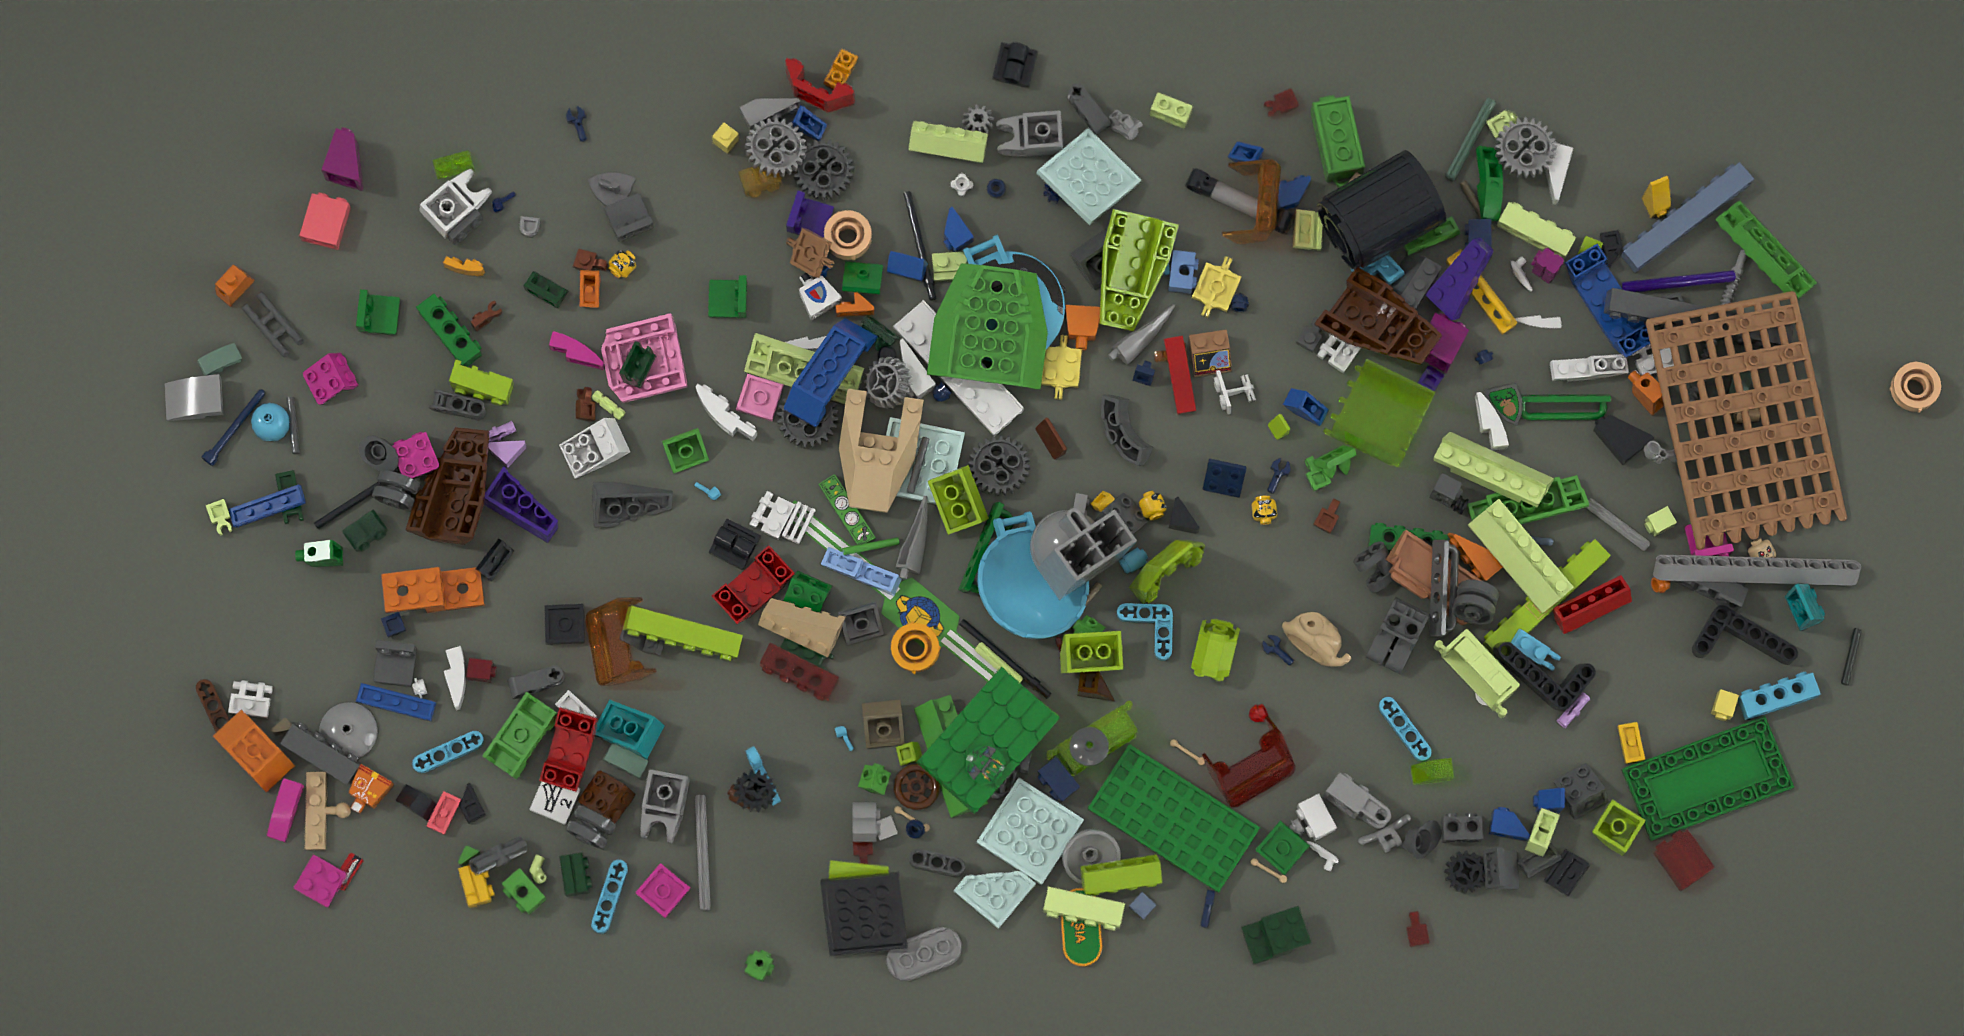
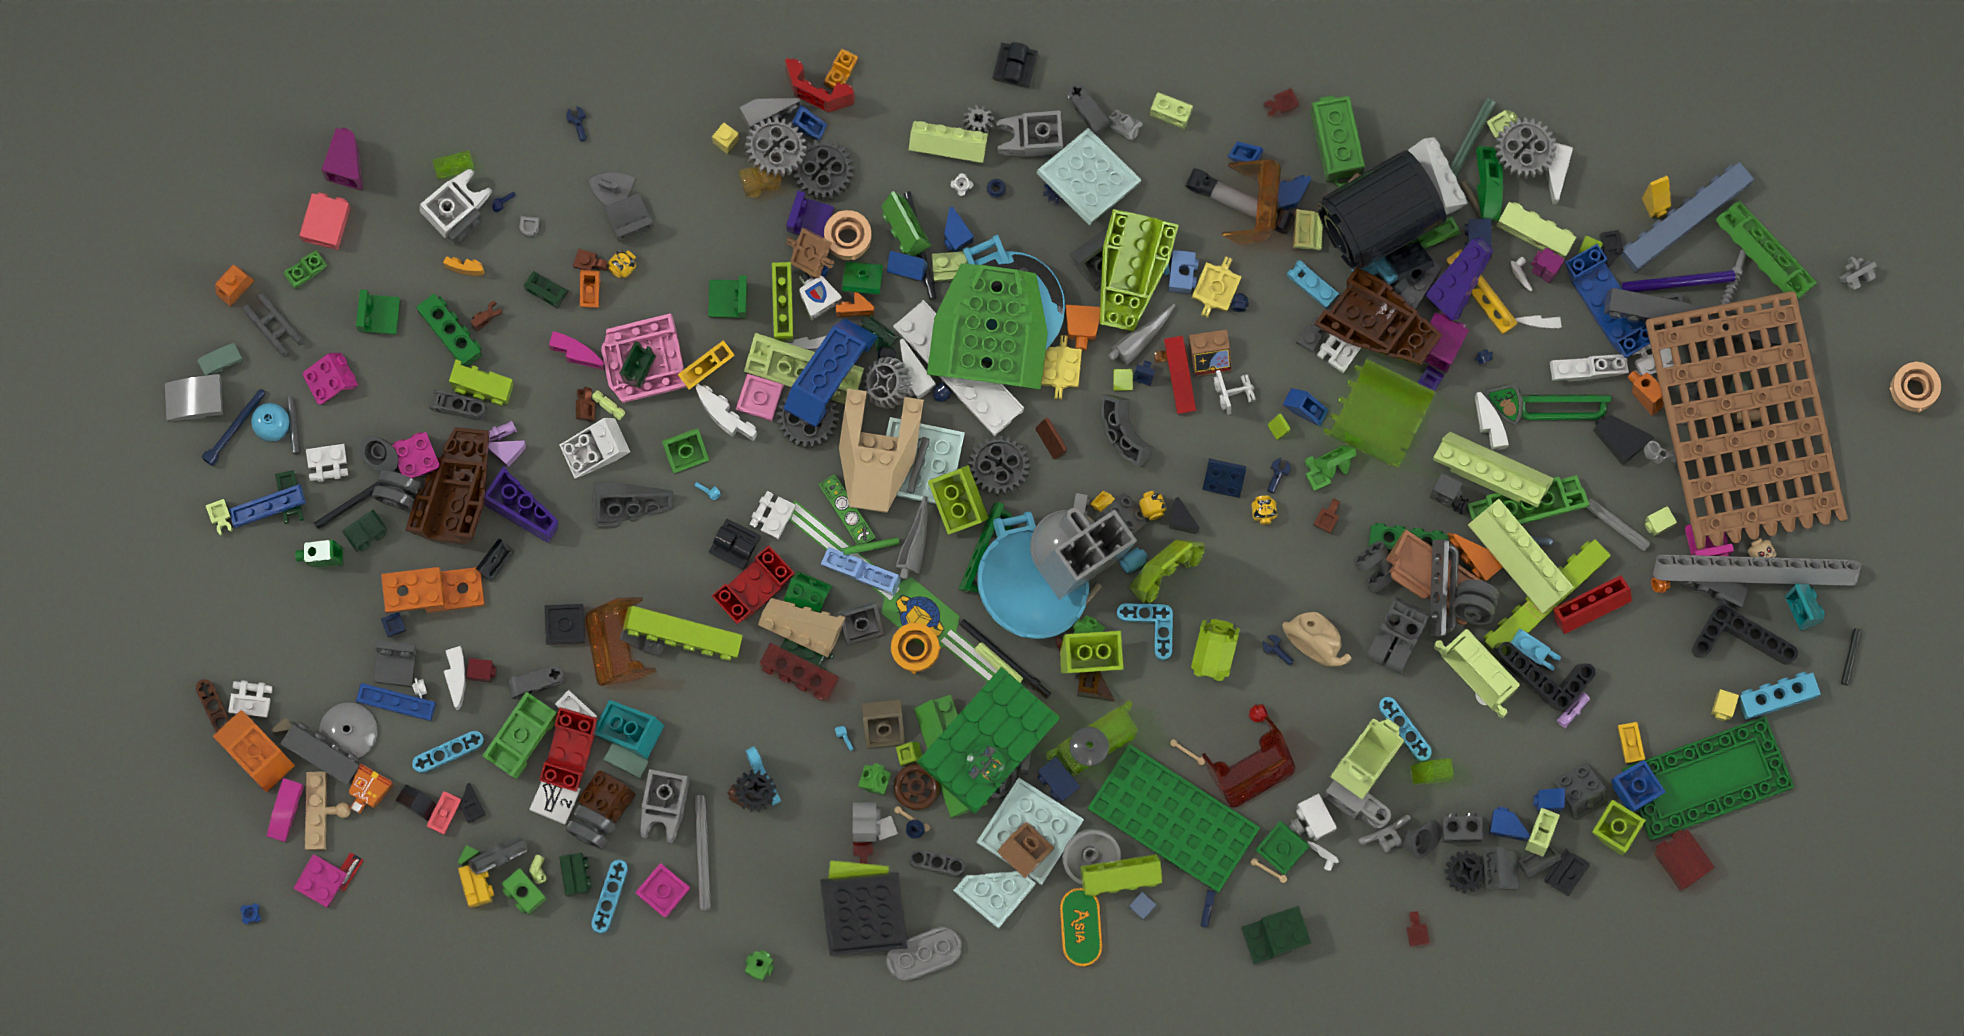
(255, 914): none -> blue plate
(305, 269): none -> bright green slope
(325, 457): none -> white plate
(706, 364): none -> yellow slope
(782, 301): none -> lime brick
(805, 508): white tile -> none
(905, 225): none -> bright green slope
(1025, 849): none -> medium nougat slope
(1083, 908): yellowish green brick -> none
(1123, 380): none -> lime slope
(1312, 284): none -> medium azure plate
(1368, 757): none -> yellowish green container
(1410, 262): none -> black plate
(1437, 167): none -> white wedge
(1637, 786): none -> blue slope
(1865, 269): none -> light grey hips

